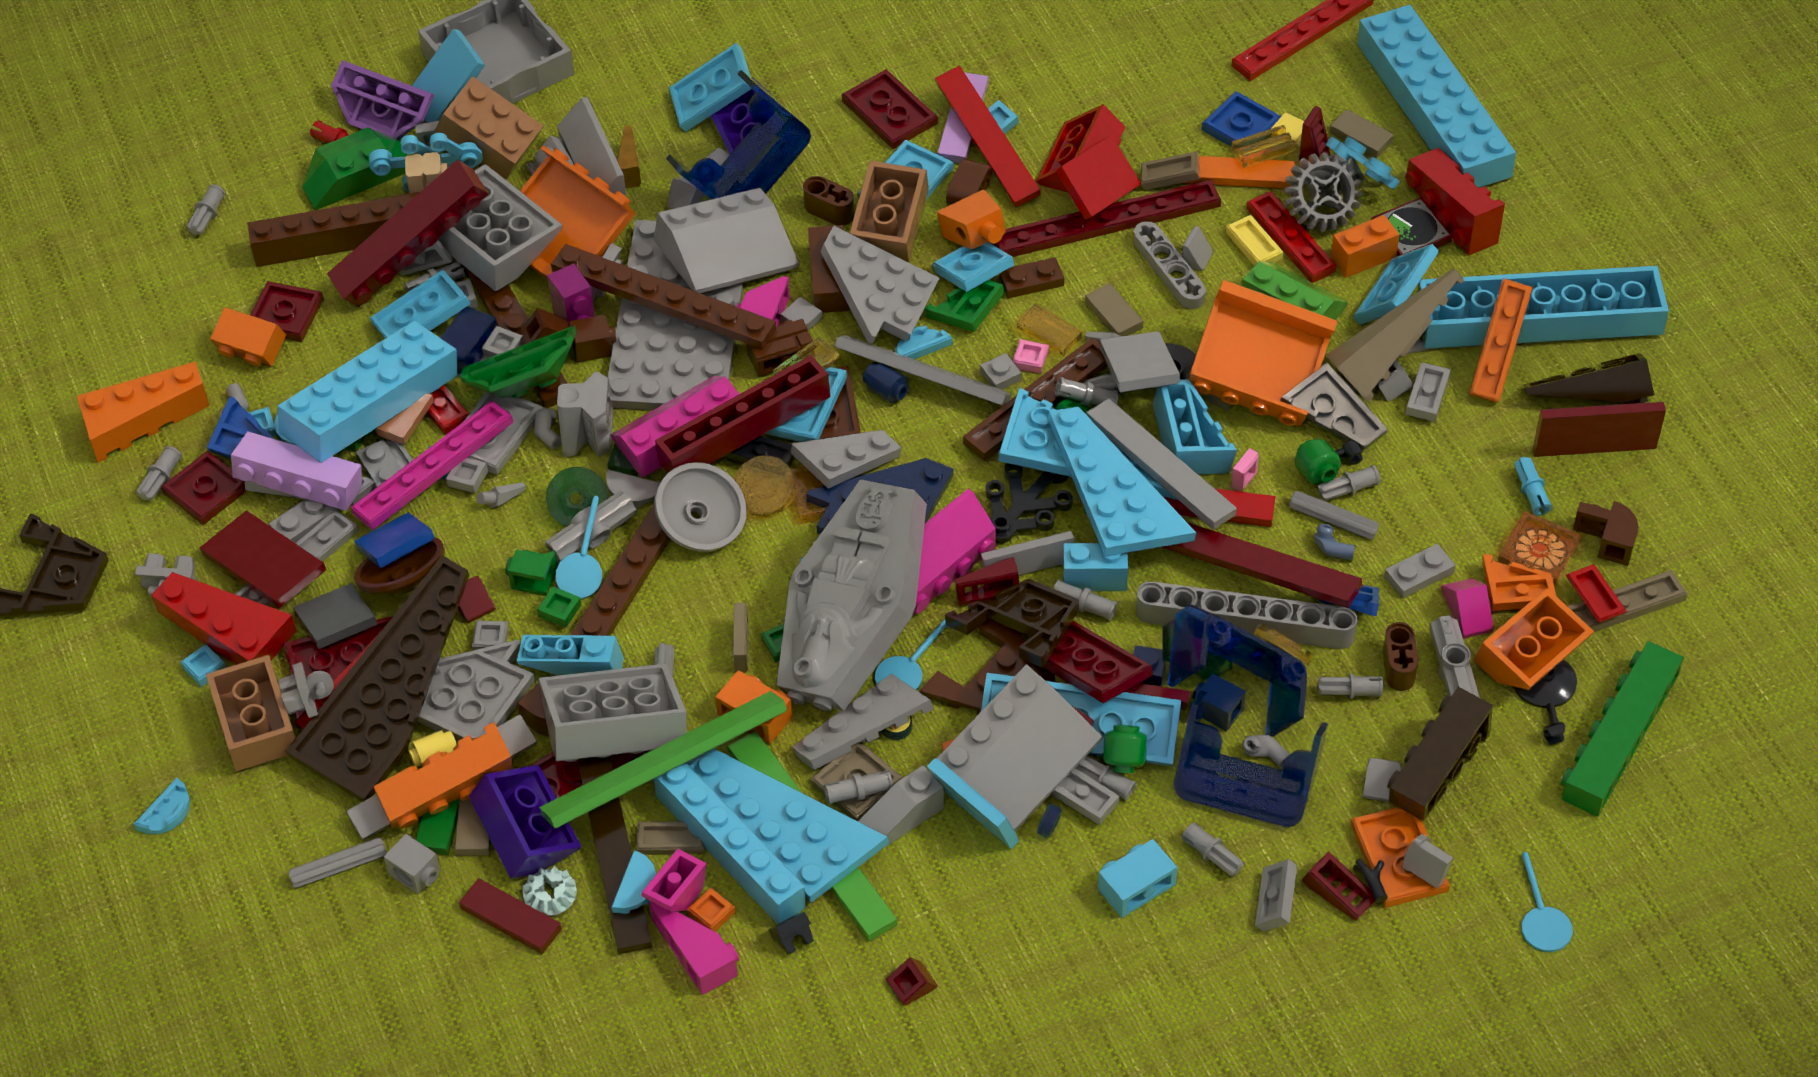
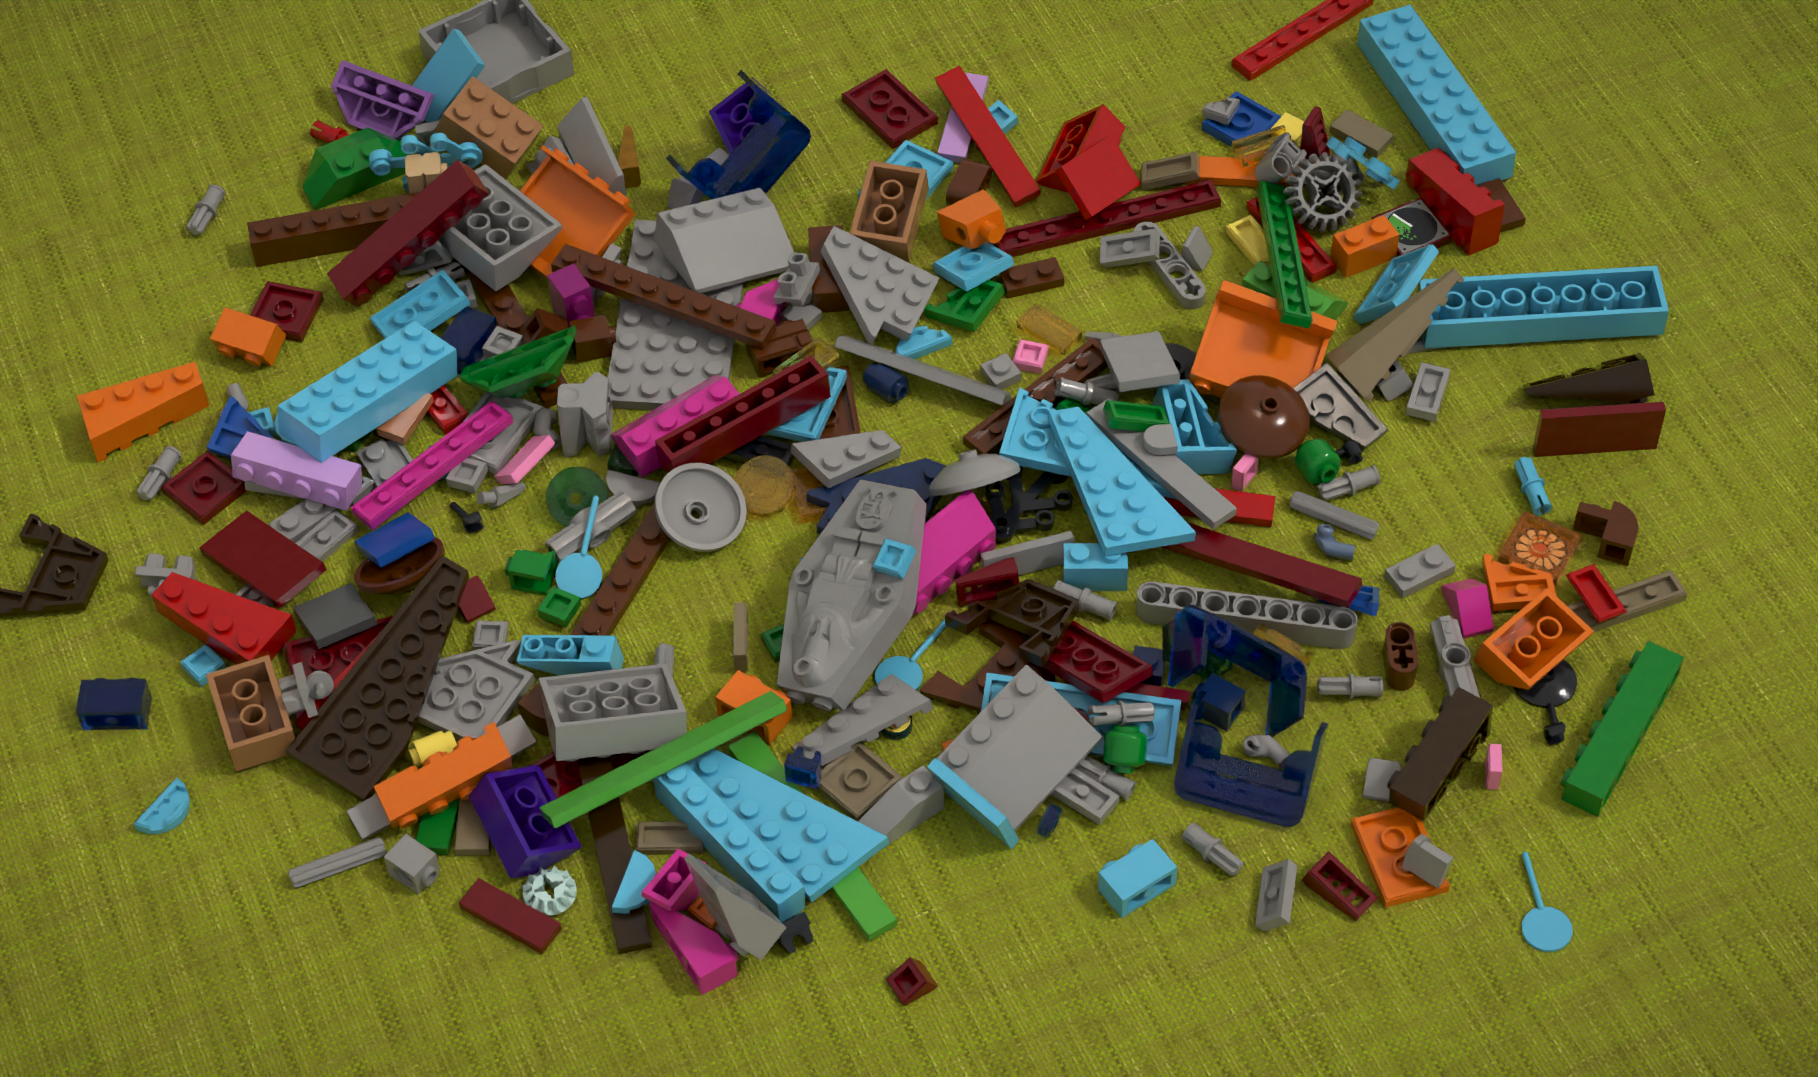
(114, 704): none -> clear blue brick
(471, 521): none -> black hand
(525, 460): none -> bright pink tile
(710, 87): medium azure tile -> none
(736, 910): none -> light grey slope
(797, 280): none -> light grey hips
(803, 770): none -> clear blue tile
(828, 200): reddish brown beam -> none
(858, 786): light grey pin -> none
(894, 558): none -> medium azure tile
(972, 472): none -> light grey dish
(1114, 311): dark tan tile -> none
(1121, 713): none -> light grey axle
(1129, 248): none -> light grey plate
(1133, 415): none -> green tile
(1160, 440): none -> light grey tile
(1221, 111): none -> light grey tile
(1257, 428): none -> reddish brown dish
(1279, 160): none -> light grey piece
(1284, 255): none -> green tile
(1372, 879): black bar -> none
(1493, 766): none -> bright pink tile
(1500, 340): orange tile -> none
(1512, 214): none -> reddish brown tile

